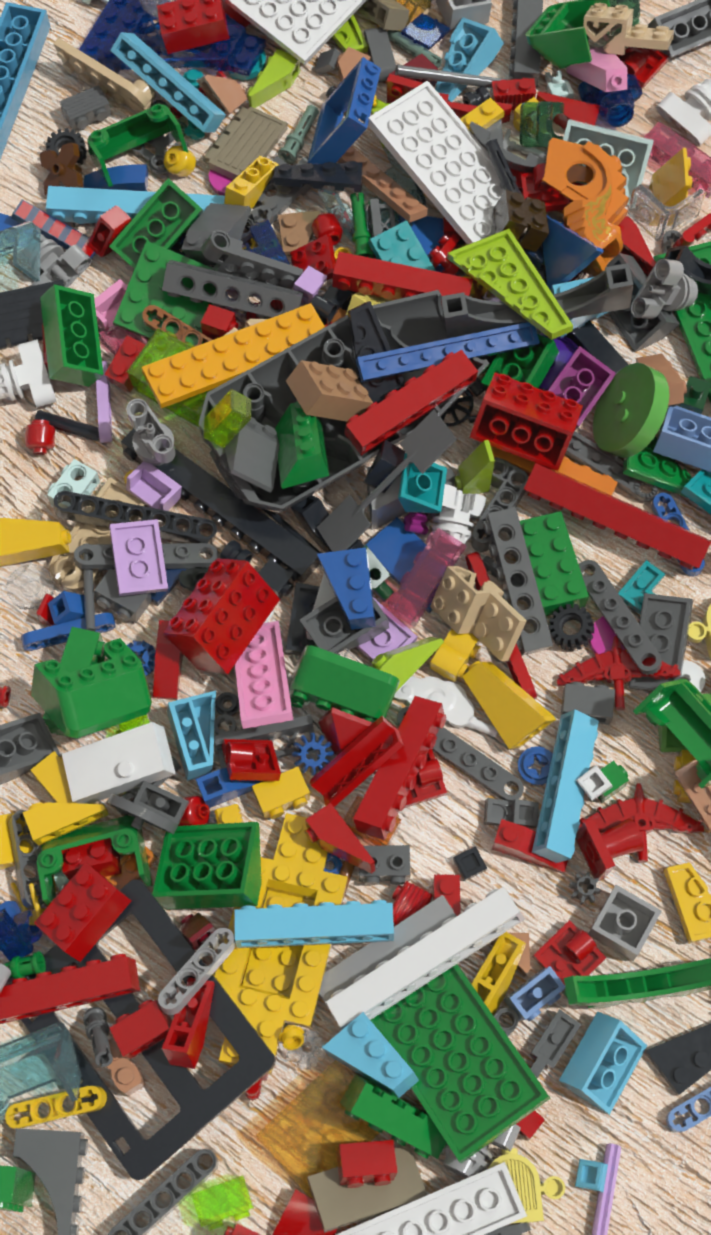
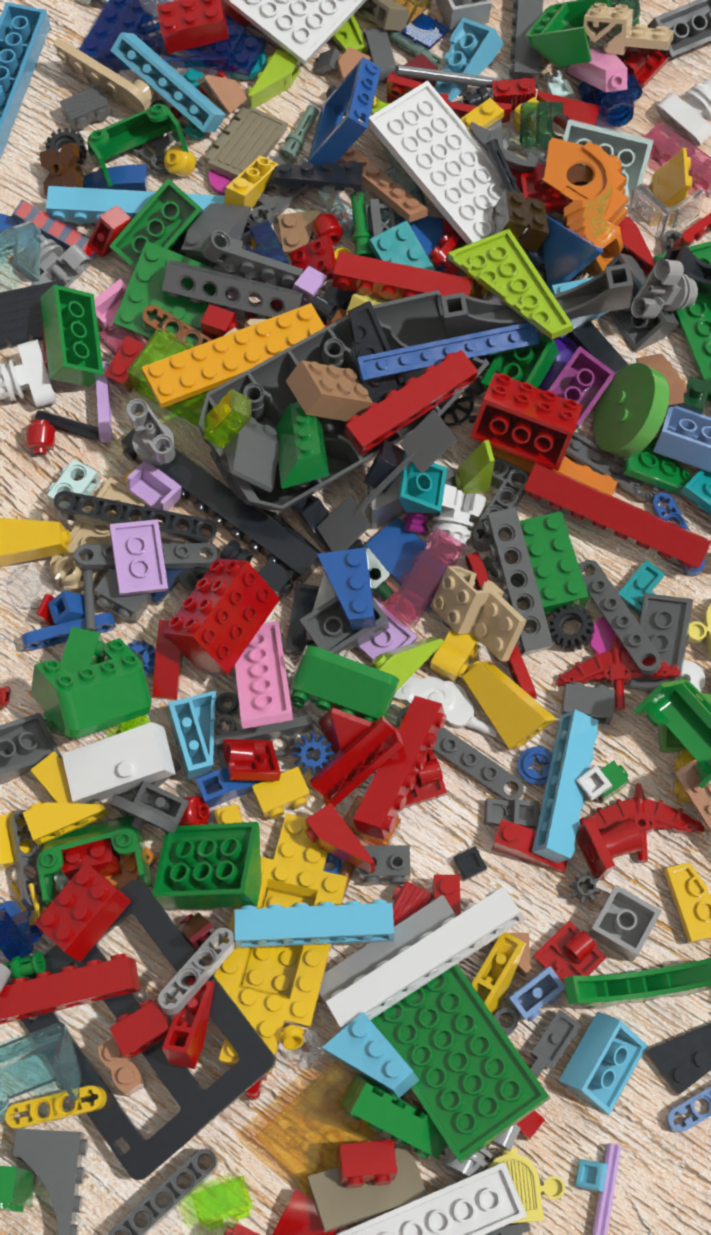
(97, 1031): dark grey pin -> none

